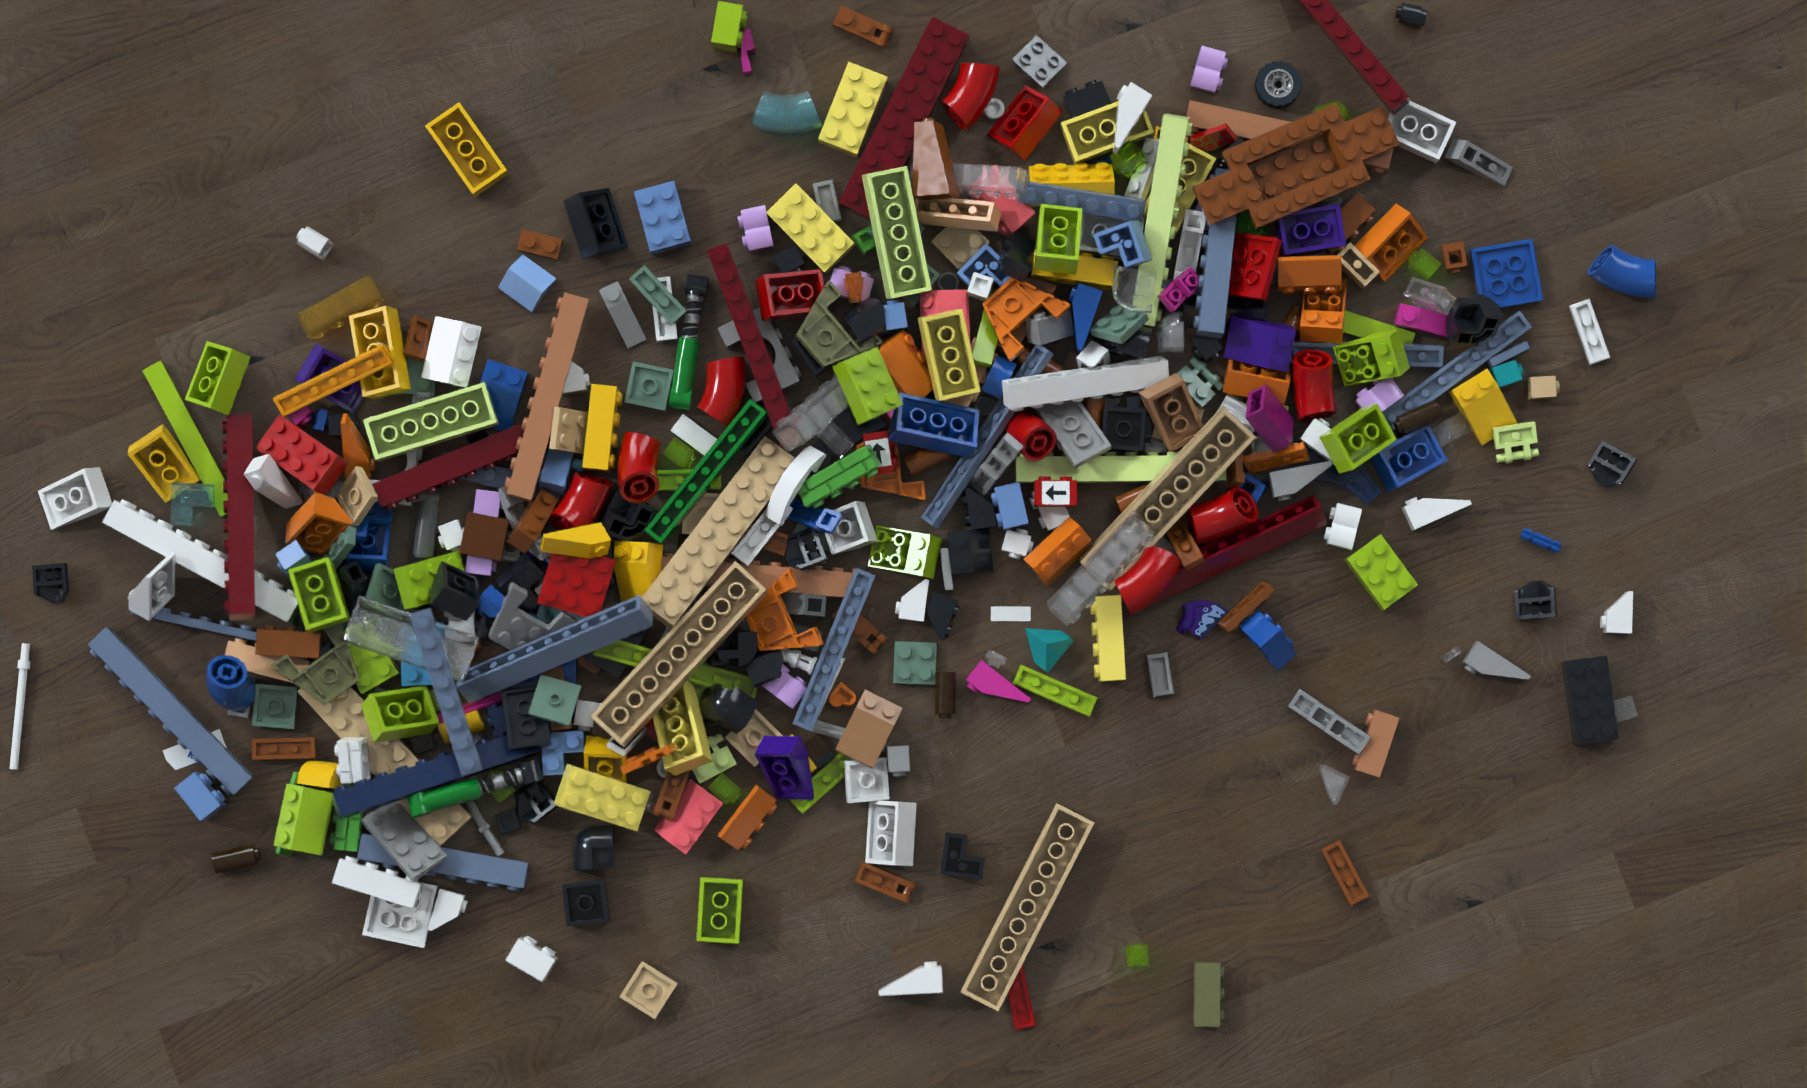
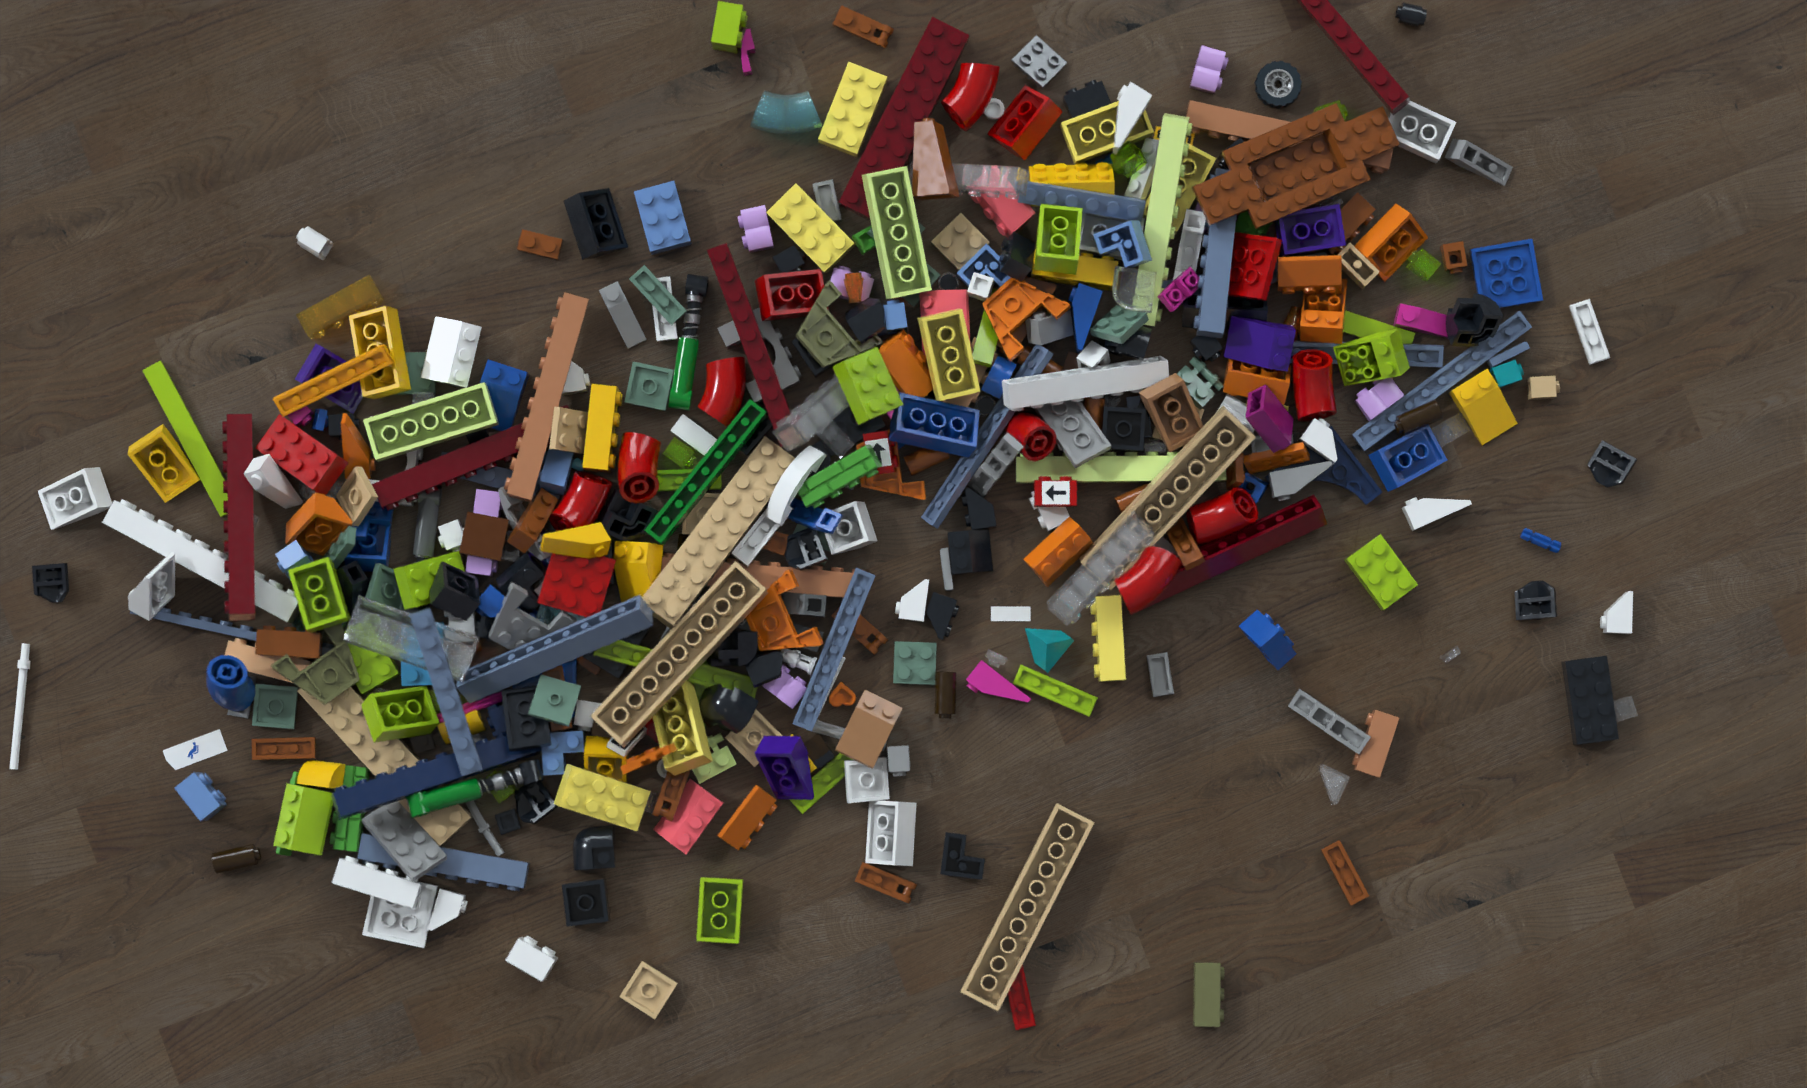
(170, 711): sand blue brick -> none
(186, 496): clear light blue plate -> none
(217, 378): lime brick -> none
(352, 759): white brick -> none
(417, 338): dark orange plate -> none
(467, 149): yellow brick -> none
(526, 282): light blue slope -> none
(725, 789): clear neon green brick -> none
(905, 552): lime slope -> none
(918, 981): white slope -> none
(958, 213): light nougat brick -> none
(1010, 506): medium blue brick -> none
(1017, 543): white brick -> none
(1136, 954): clear neon green brick -> none
(1170, 334): clear brick -> none
(1200, 617): dark purple arm -> none
(1213, 138): red tile -> none
(1246, 607): dark orange plate -> none
(1343, 526): white brick -> none
(1358, 438): lime brick -> none
(1429, 296): clear brick -> none
(1487, 662): light grey slope -> none
(1515, 435): yellowish green plate -> none
(1625, 273): blue brick -> none

